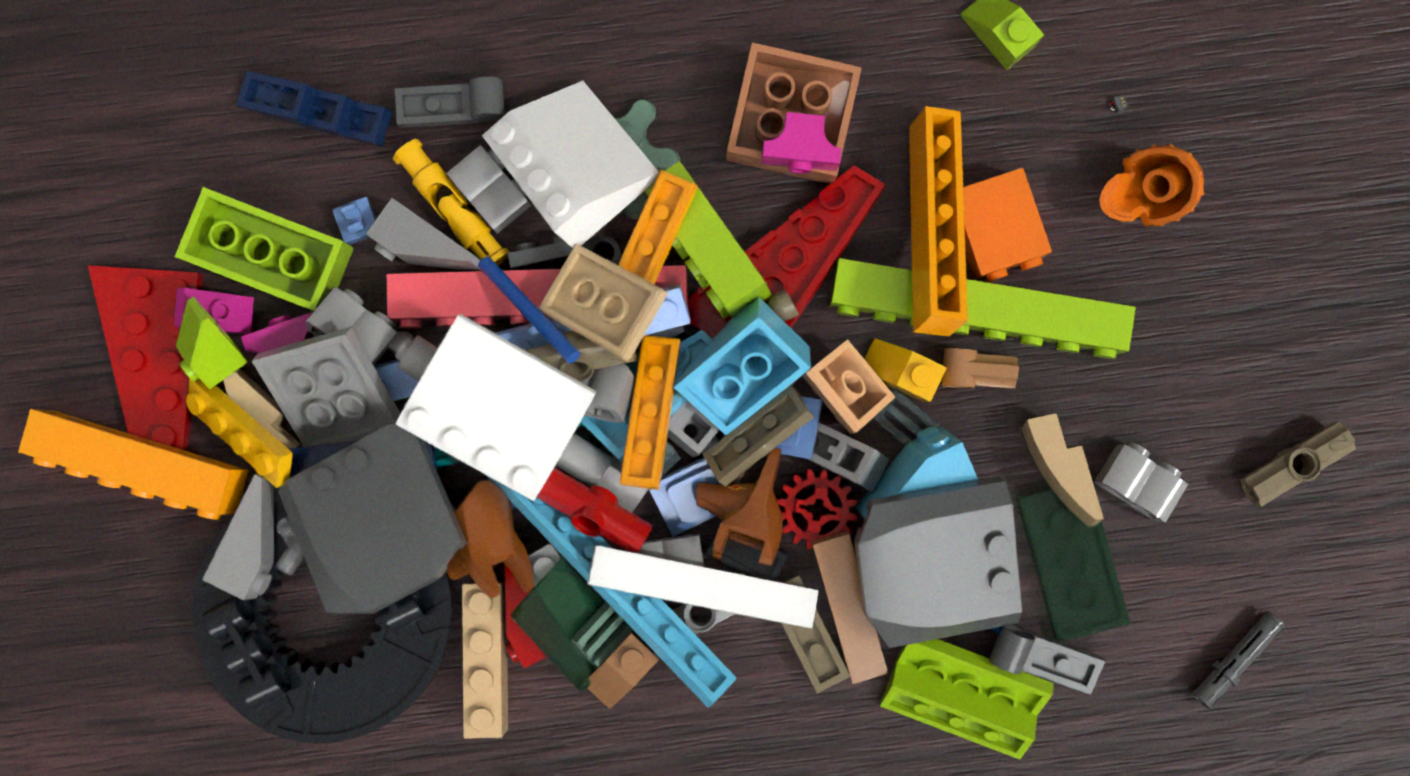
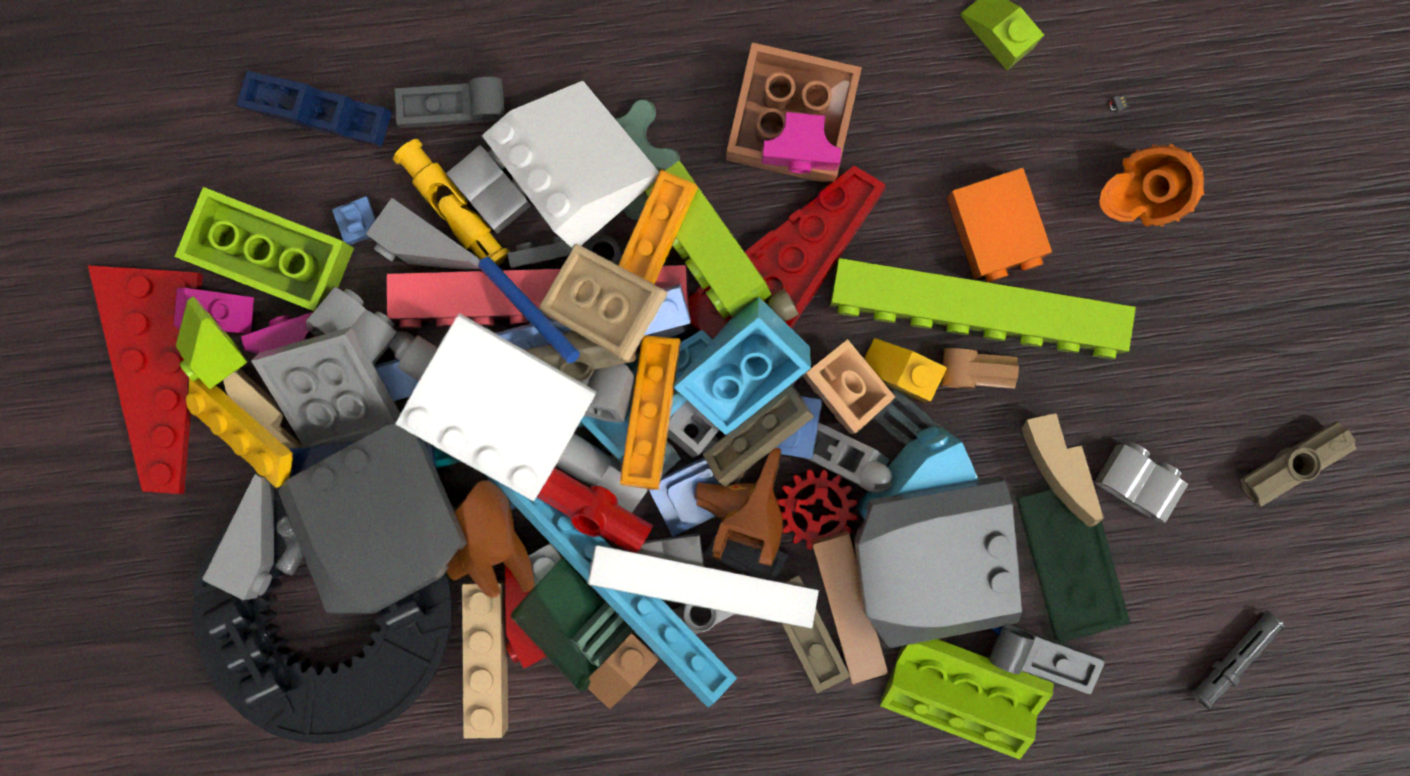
(133, 462): light orange brick -> none
(876, 477): none -> light grey hinge
(937, 222): light orange brick -> none

